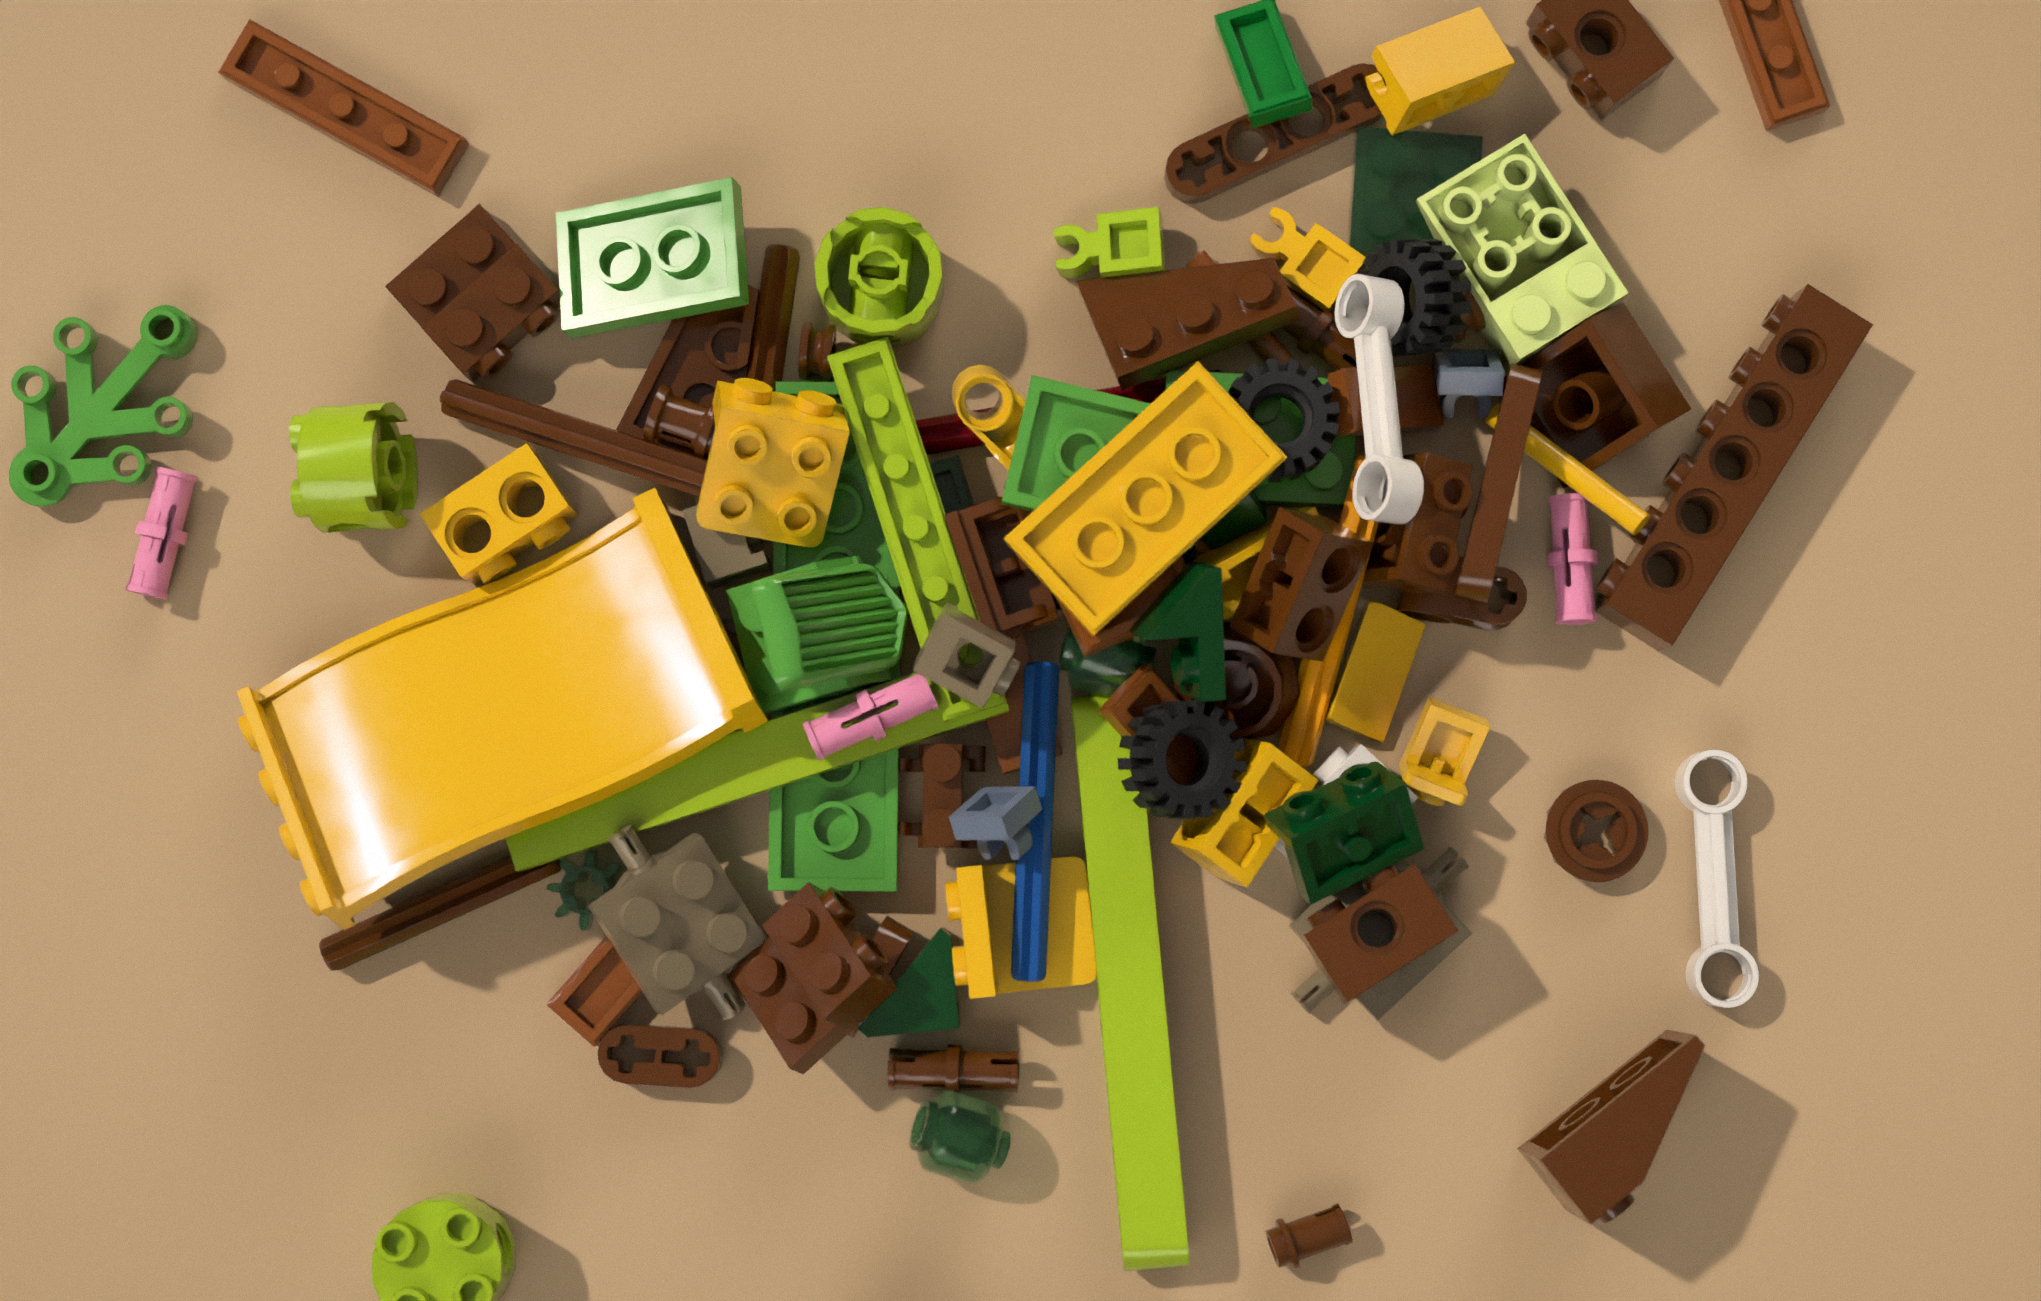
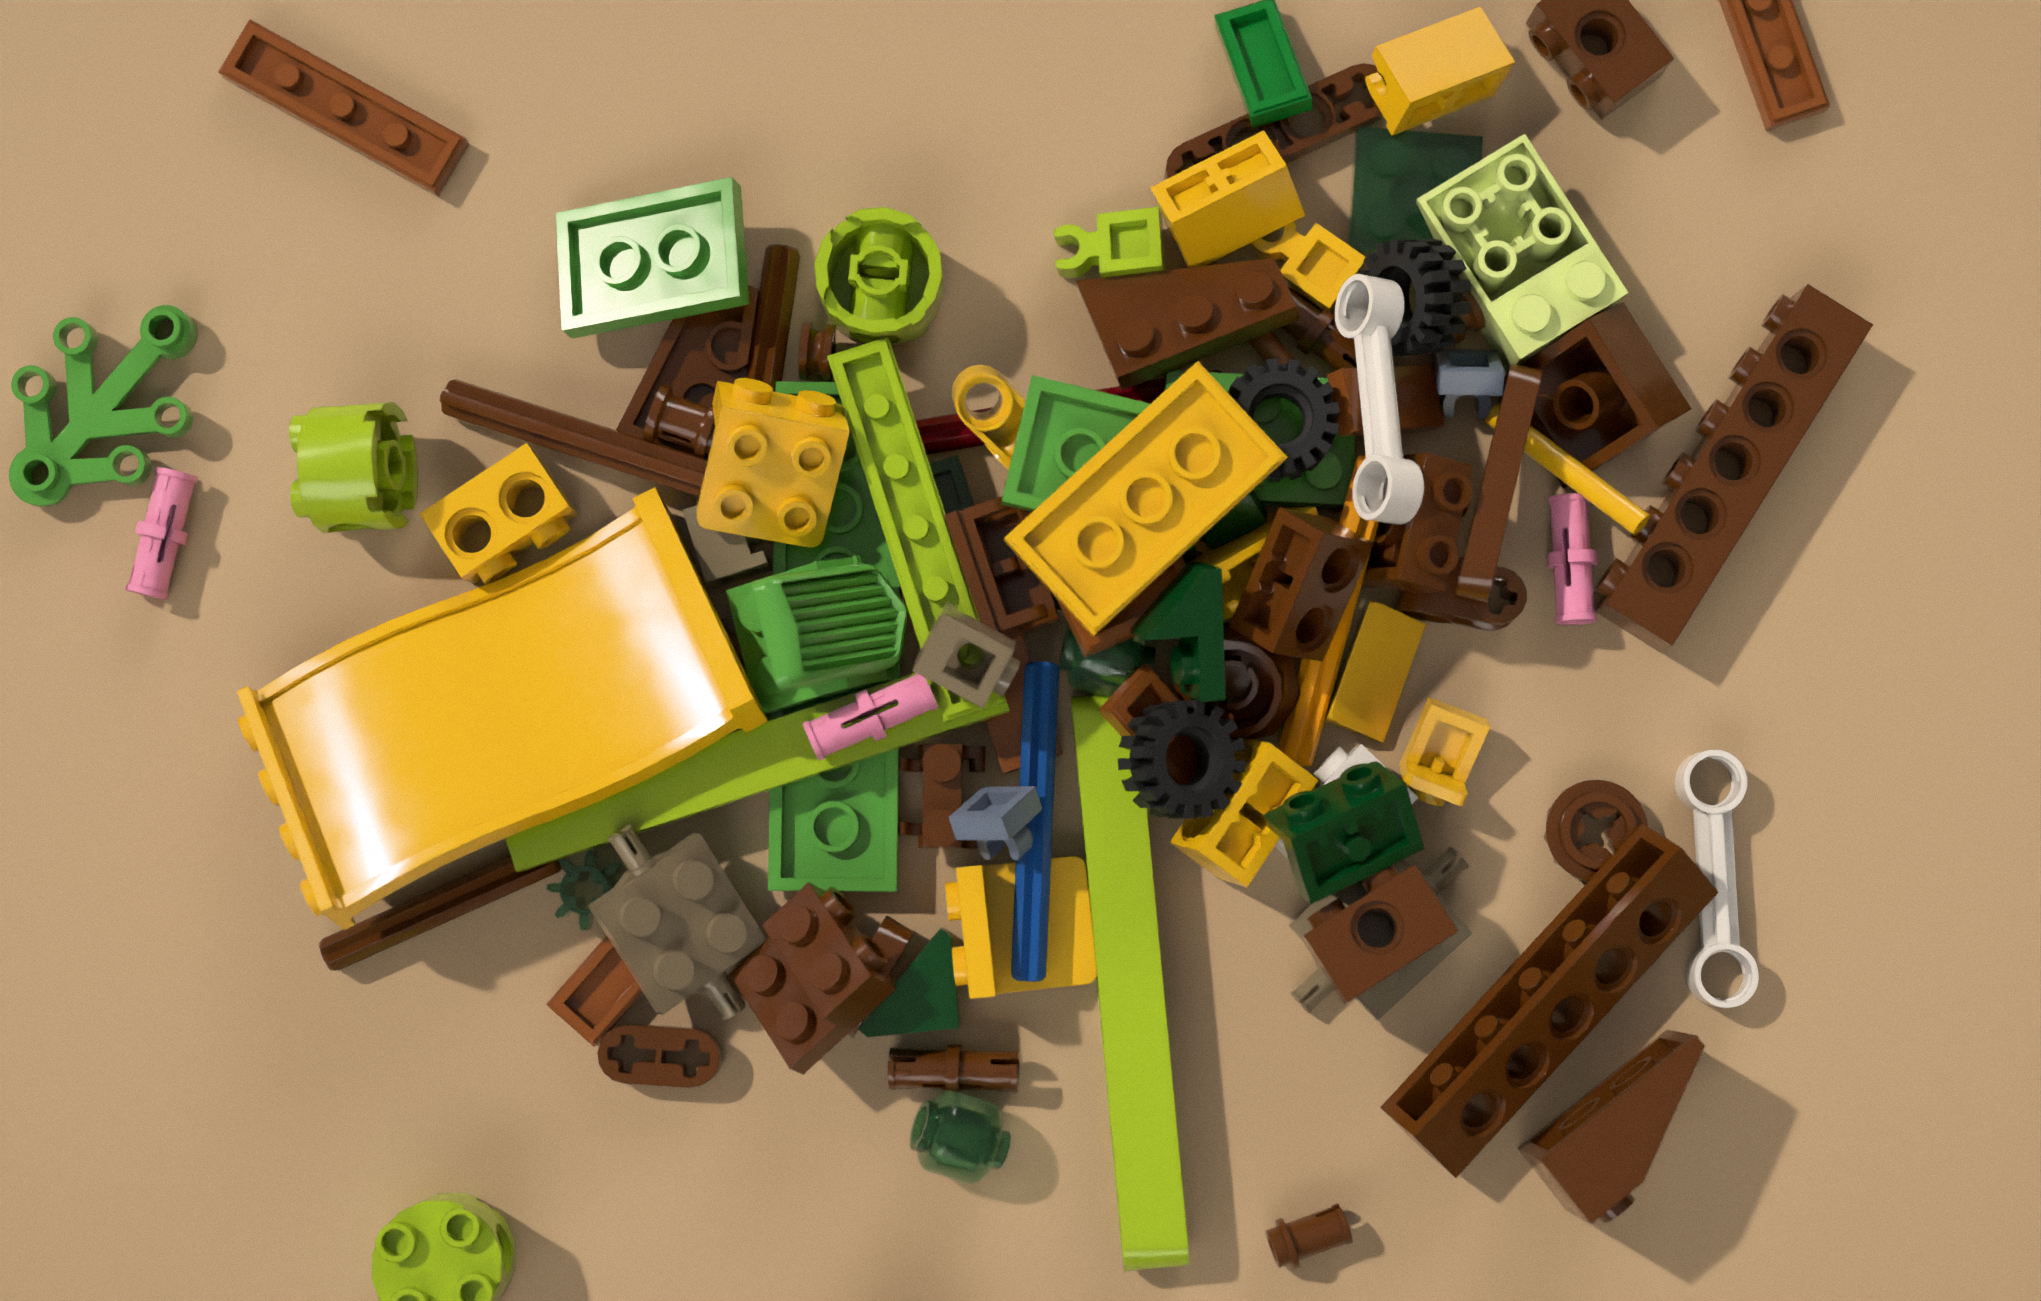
(477, 295): reddish brown plate -> none
(1228, 200): none -> yellow hinge
(1550, 999): none -> reddish brown brick

